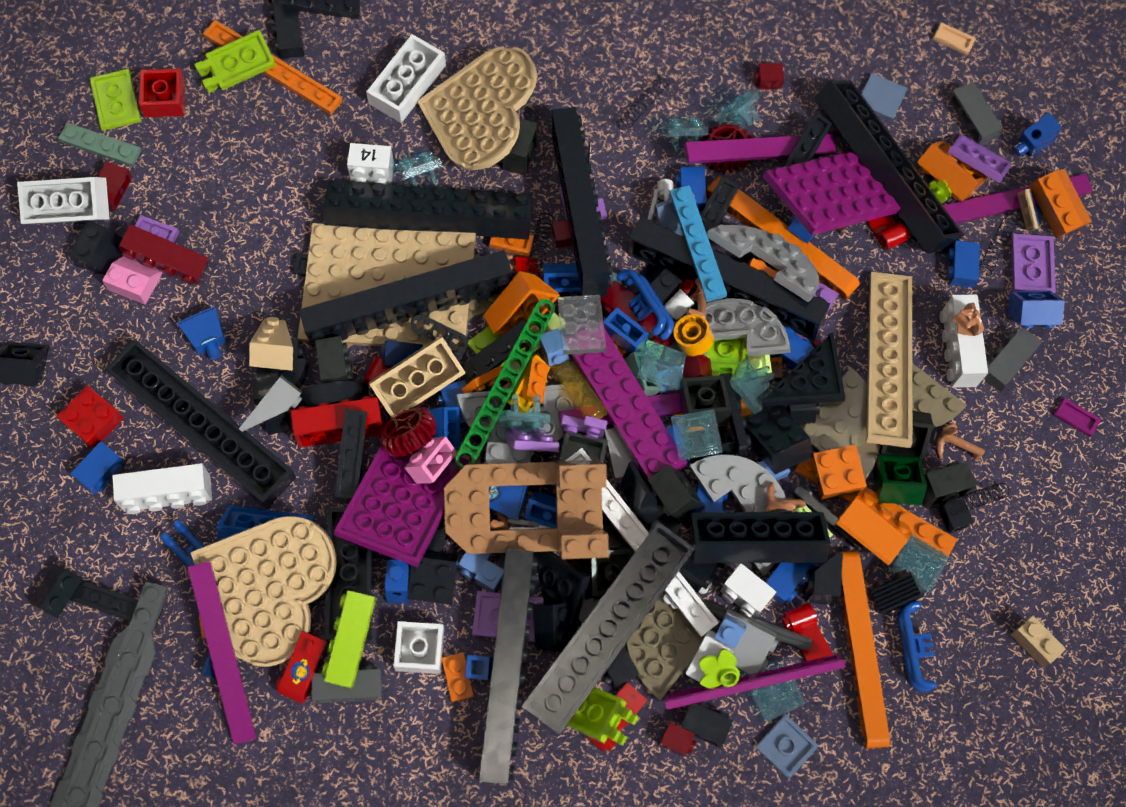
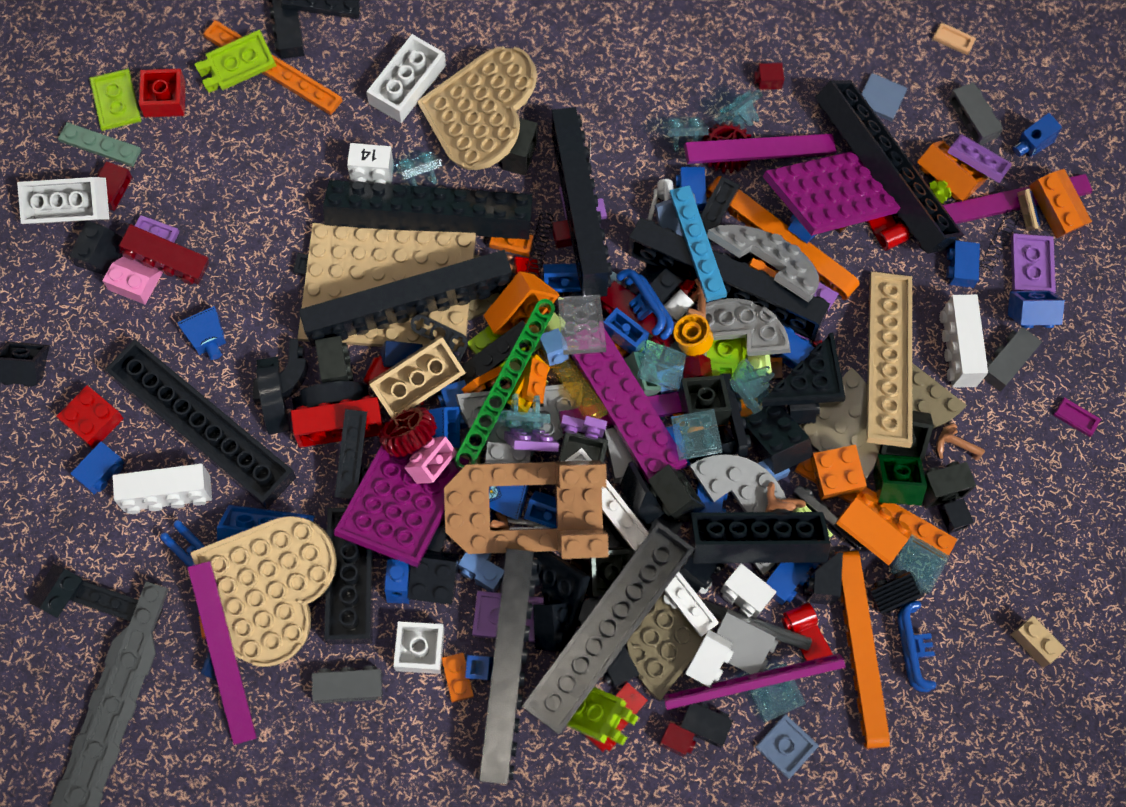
(272, 345): tan wedge -> none
(276, 401): light grey slope -> none
(301, 667): red door -> none
(350, 639): lime brick -> none
(640, 98): black piece -> none
(716, 669): lime plate -> none
(730, 631): medium blue brick -> none
(809, 140): black plate -> none
(954, 499): black piece -> none
(969, 321): nougat piece -> none

